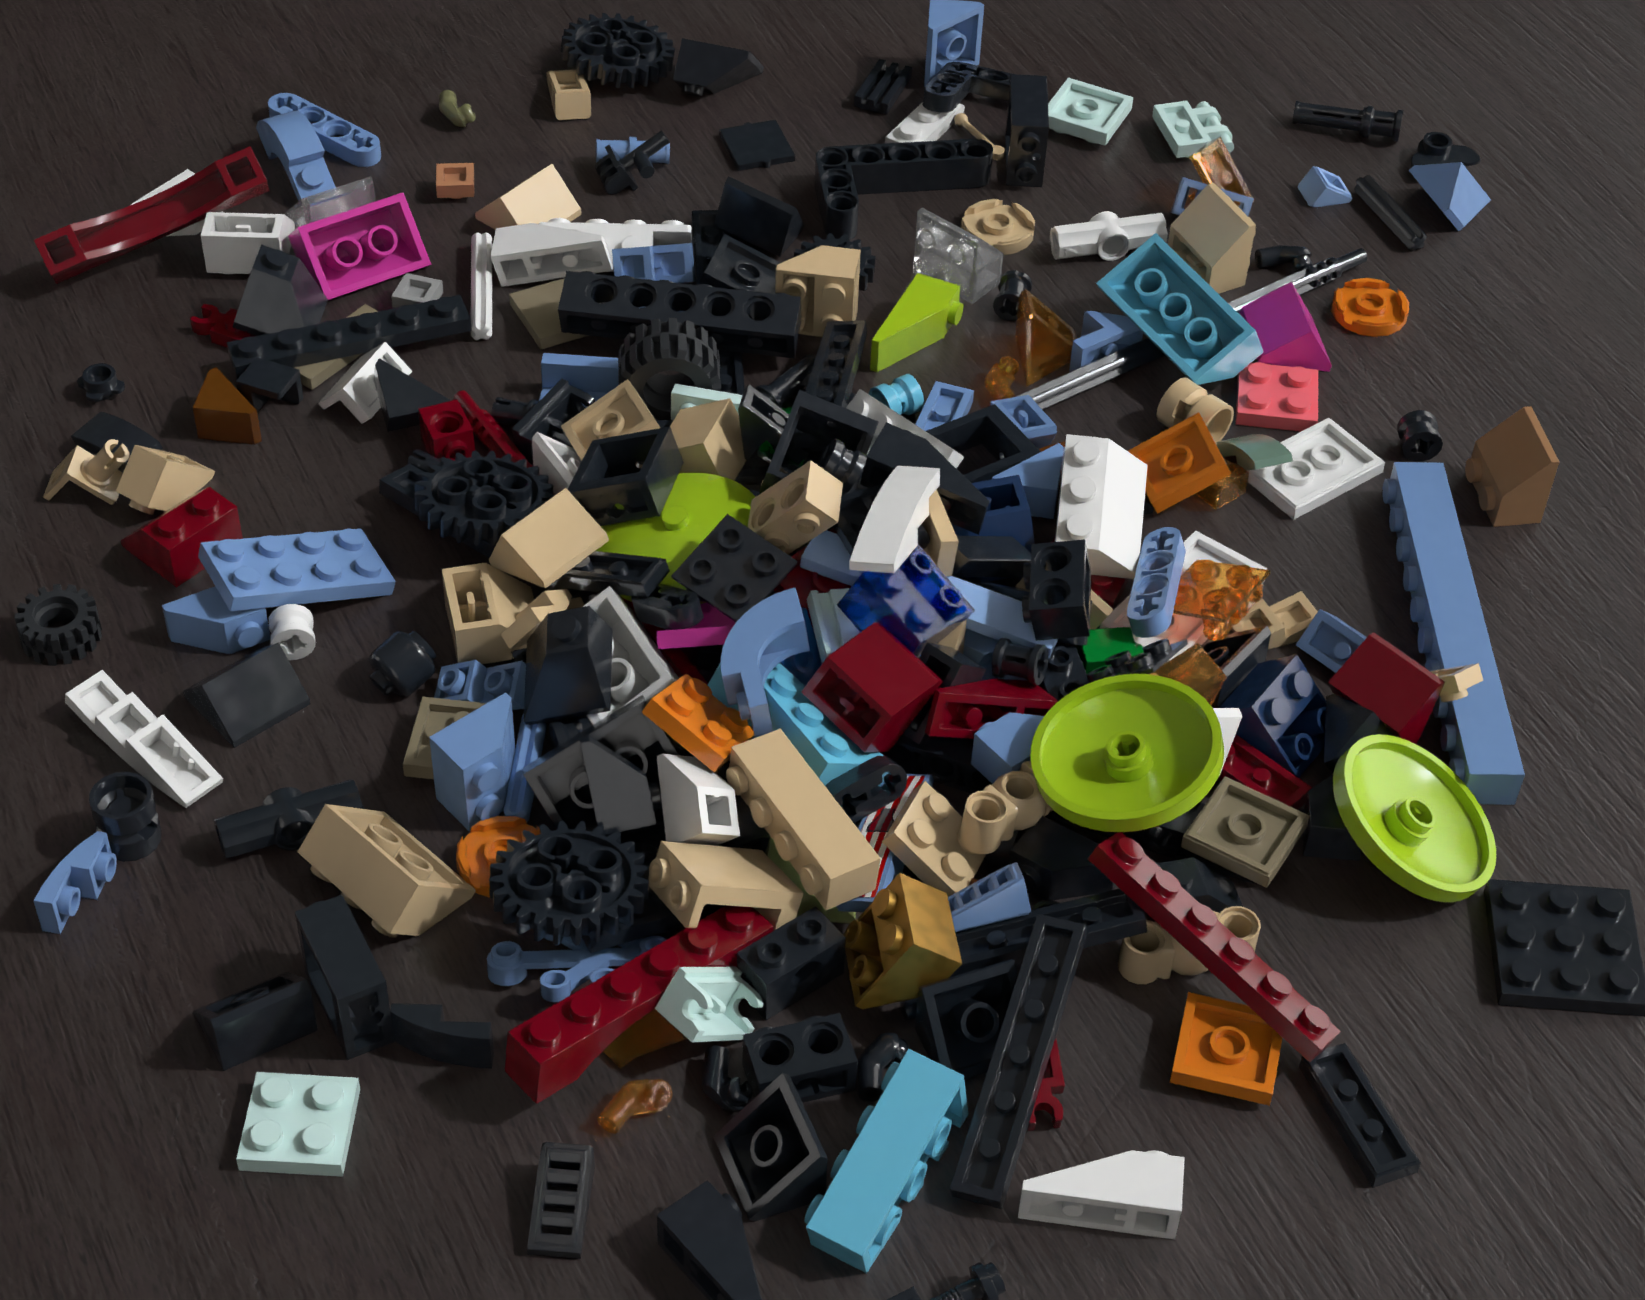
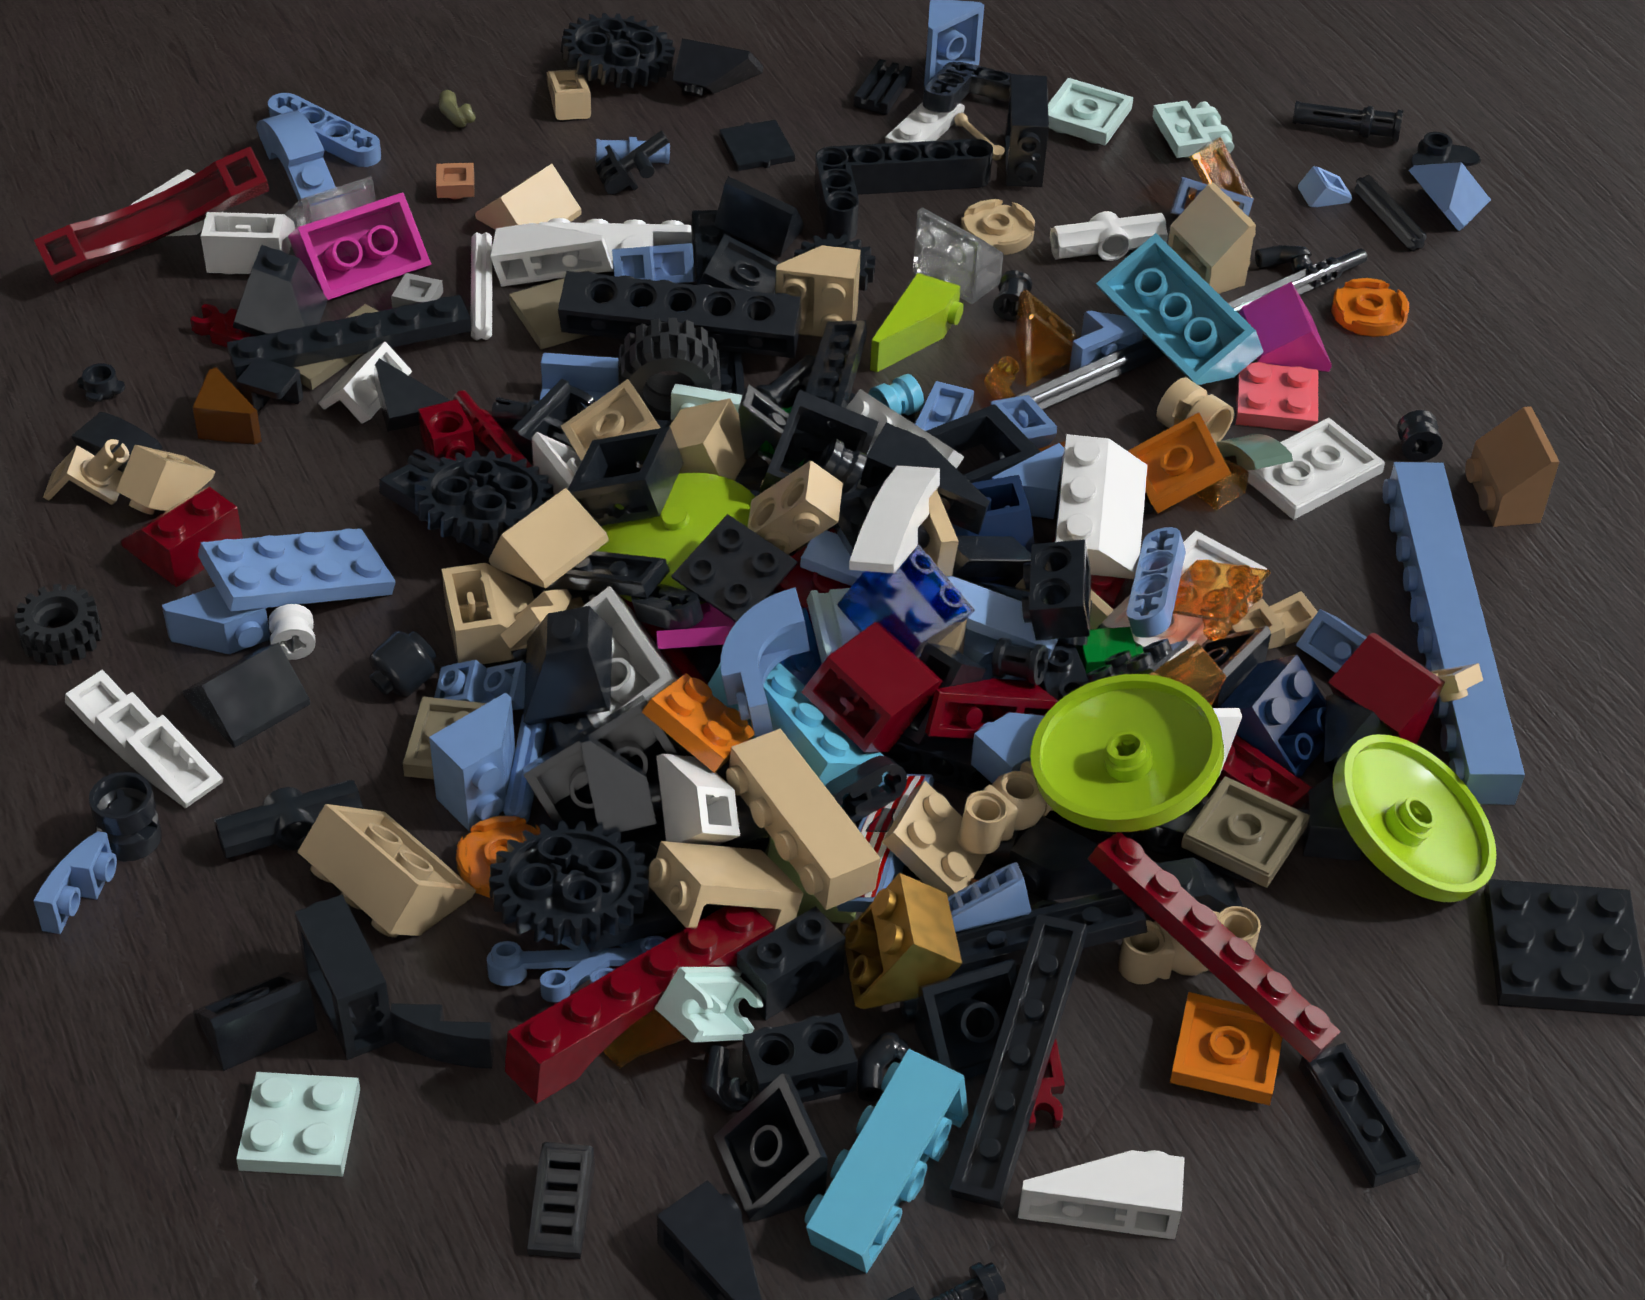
(635, 1098): clear orange arm -> none

